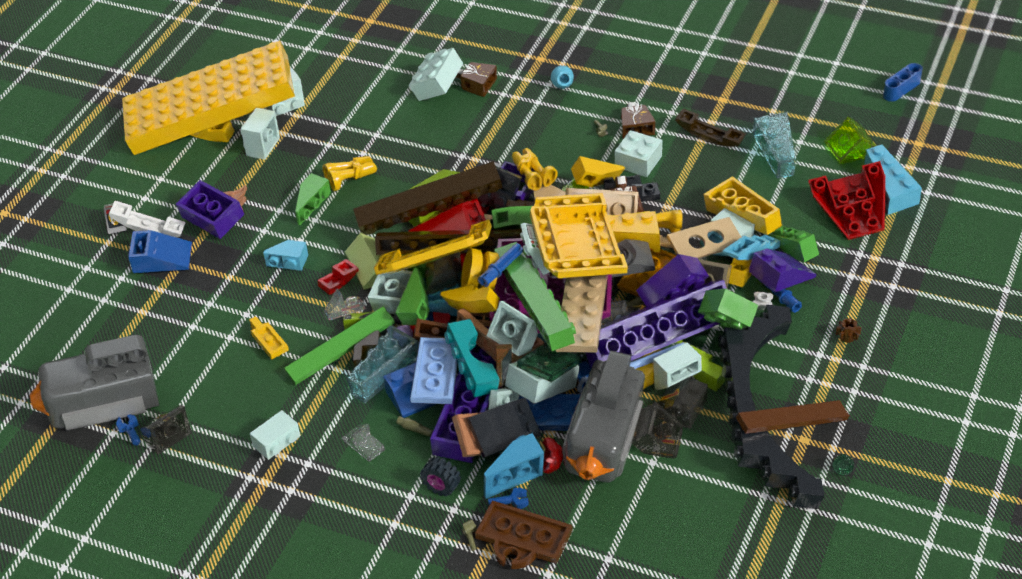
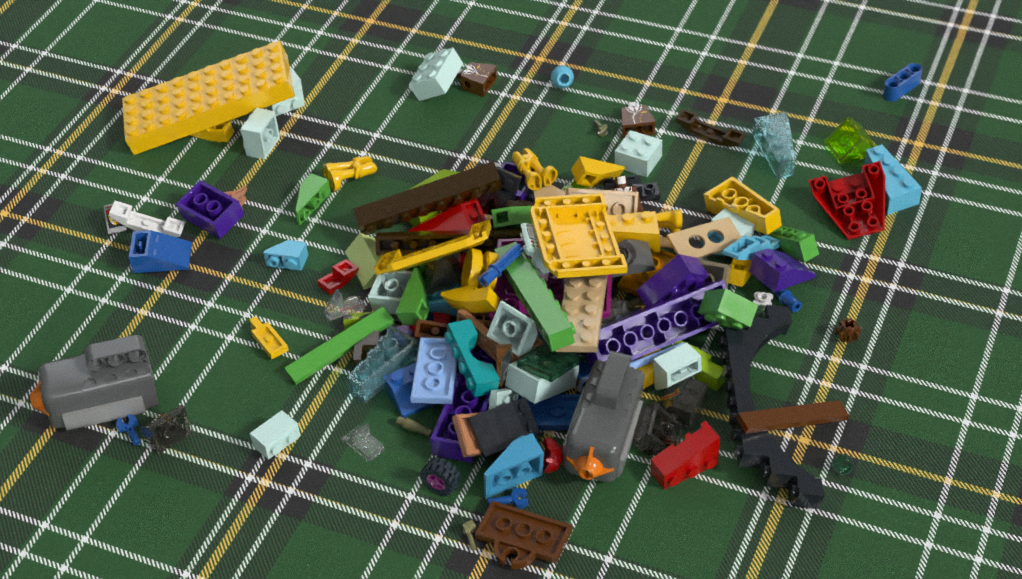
(687, 458): none -> red wedge

